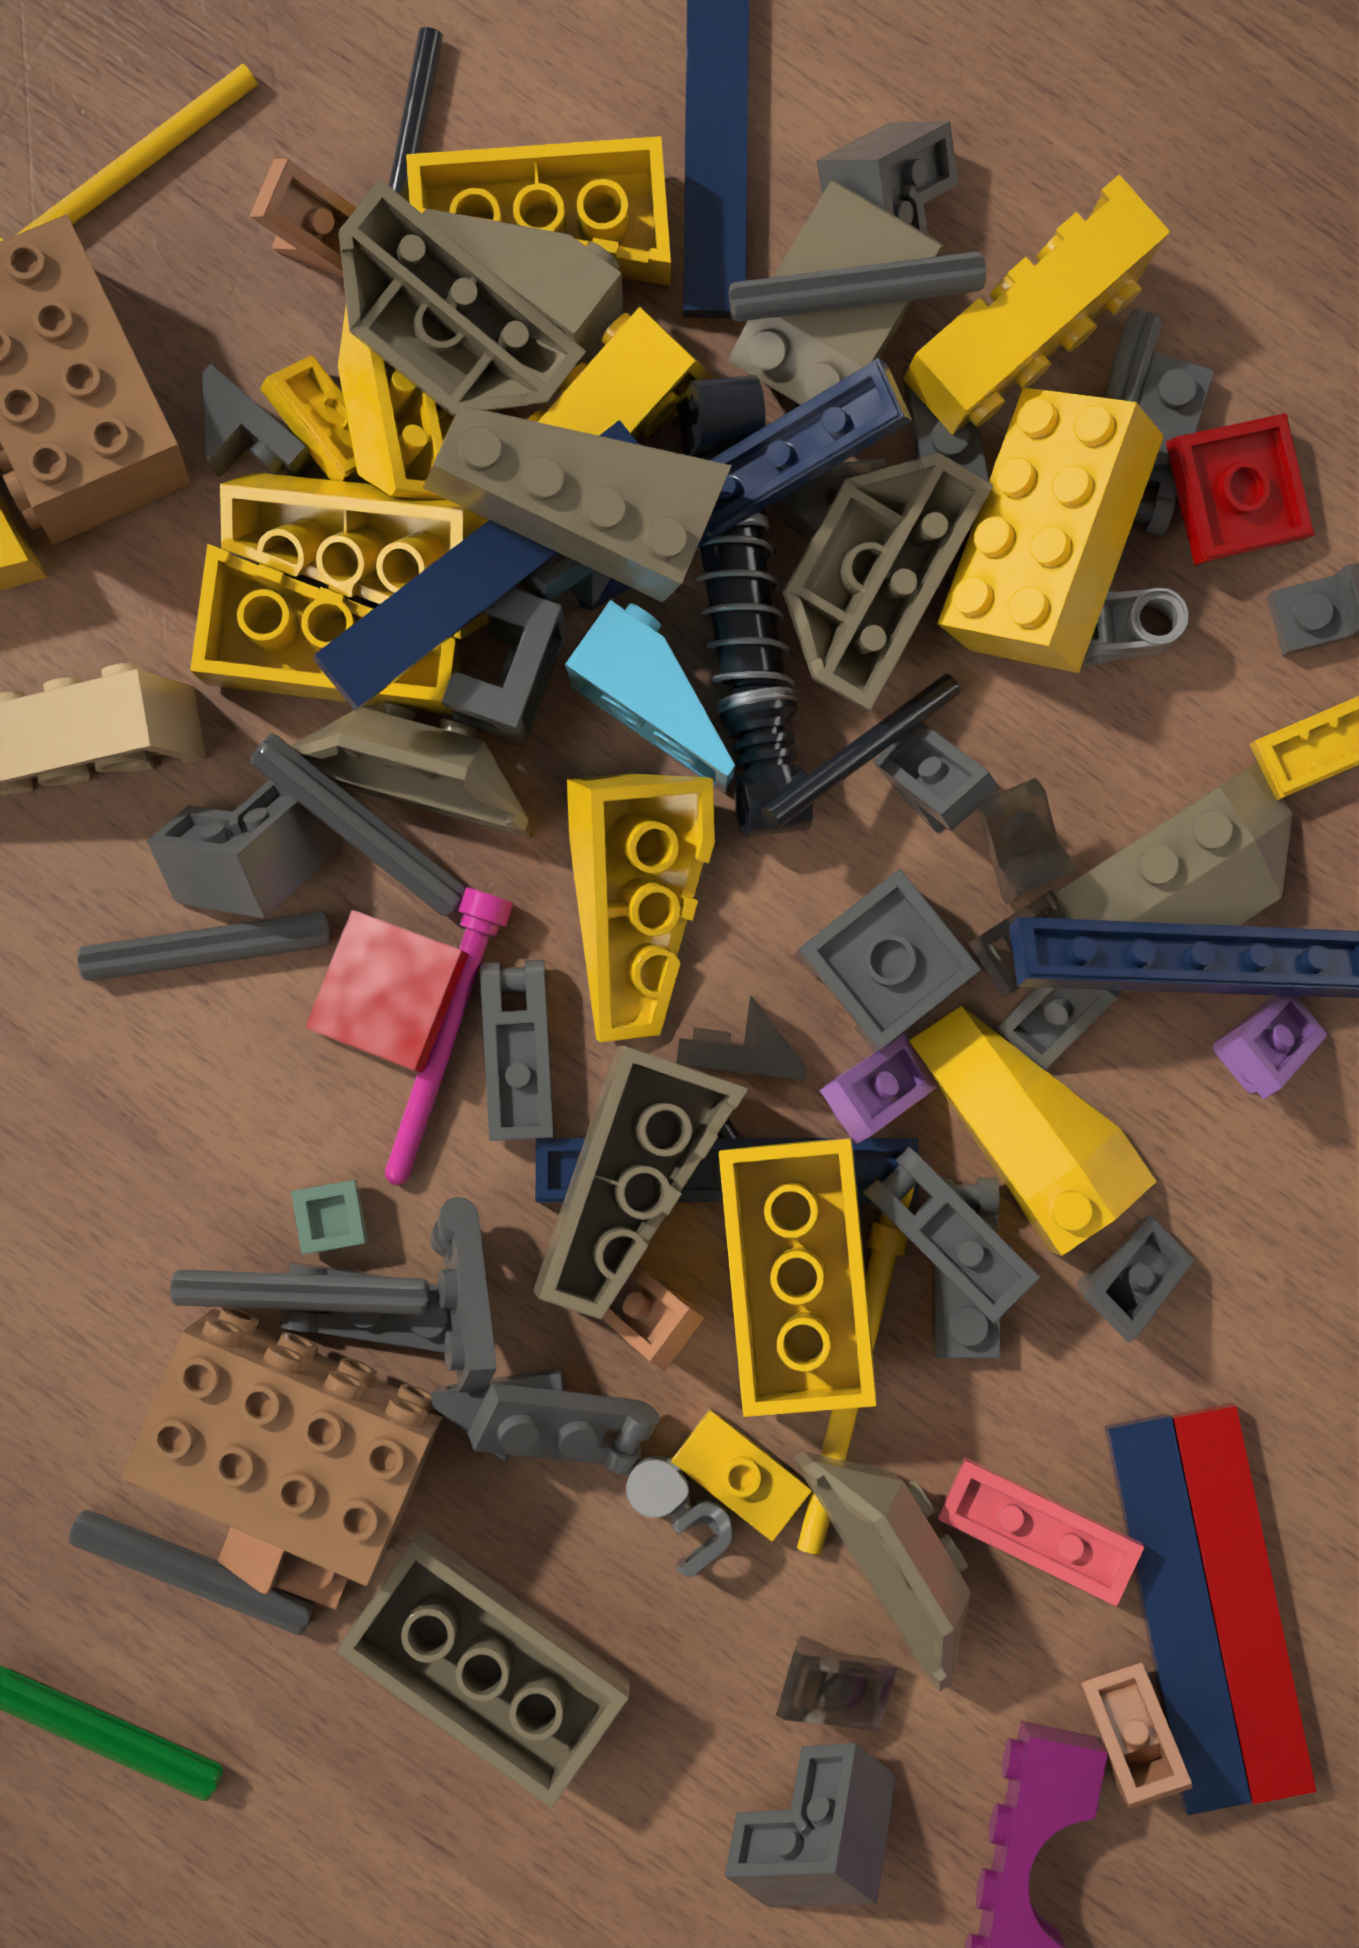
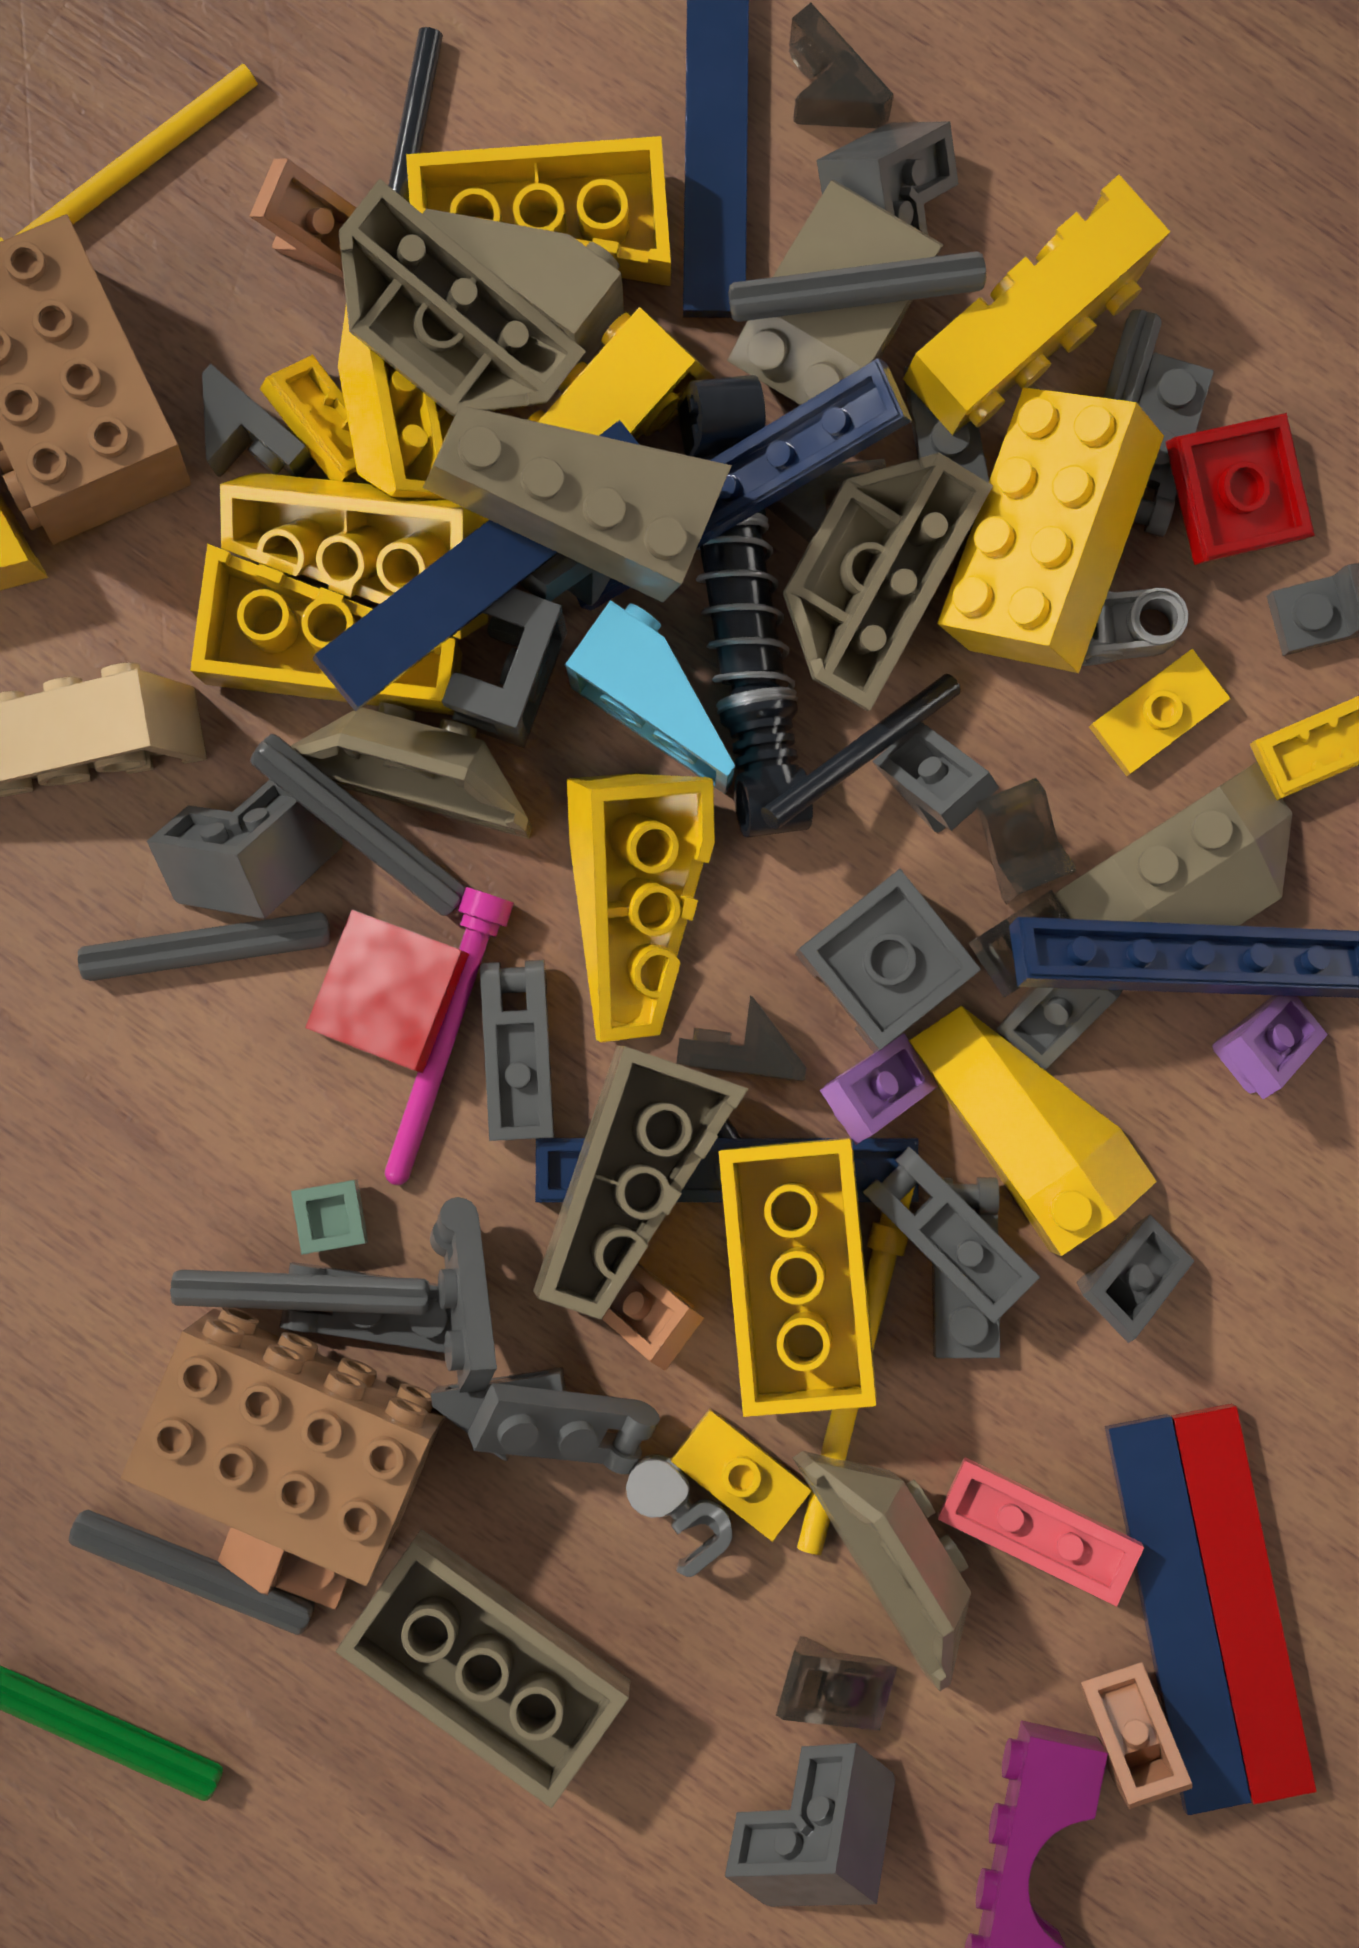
(845, 86): none -> clear smoke slope
(1159, 712): none -> yellow plate

